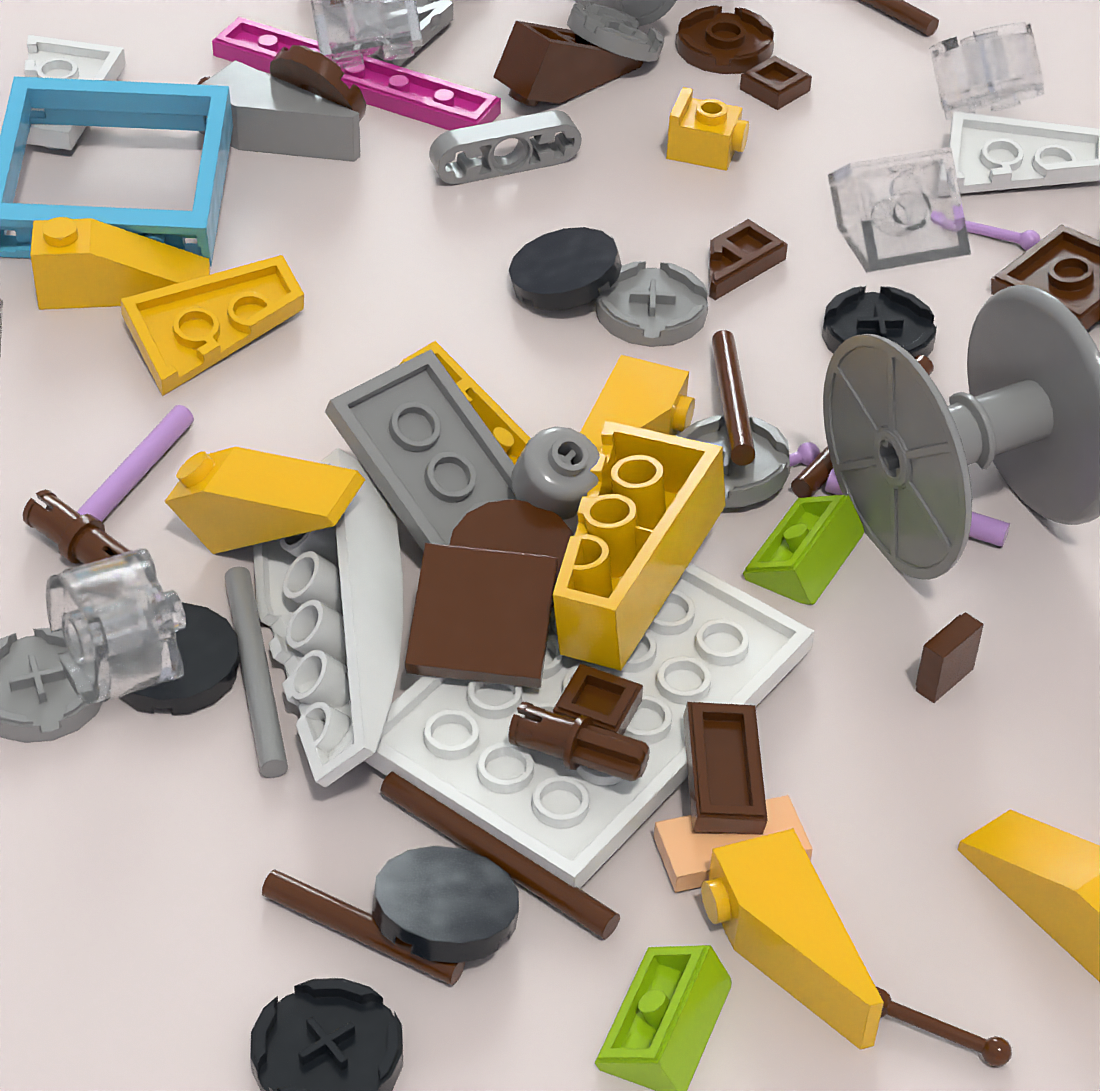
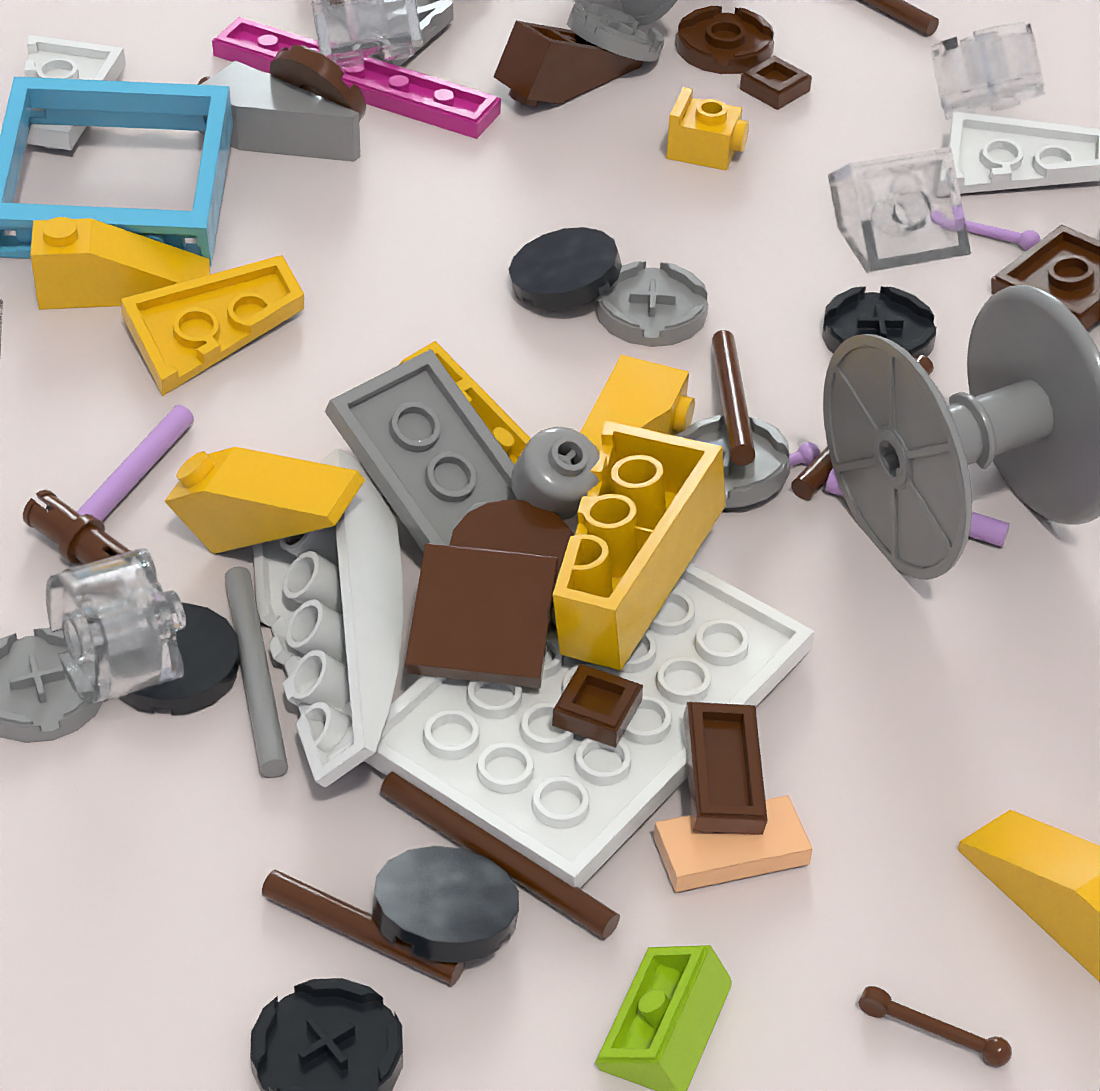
(484, 138): light grey beam -> none
(578, 742): reddish brown axle -> none
(741, 256): reddish brown tile -> none
(791, 931): yellow slope -> none
(807, 548): lime slope -> none
(948, 657): reddish brown tile -> none

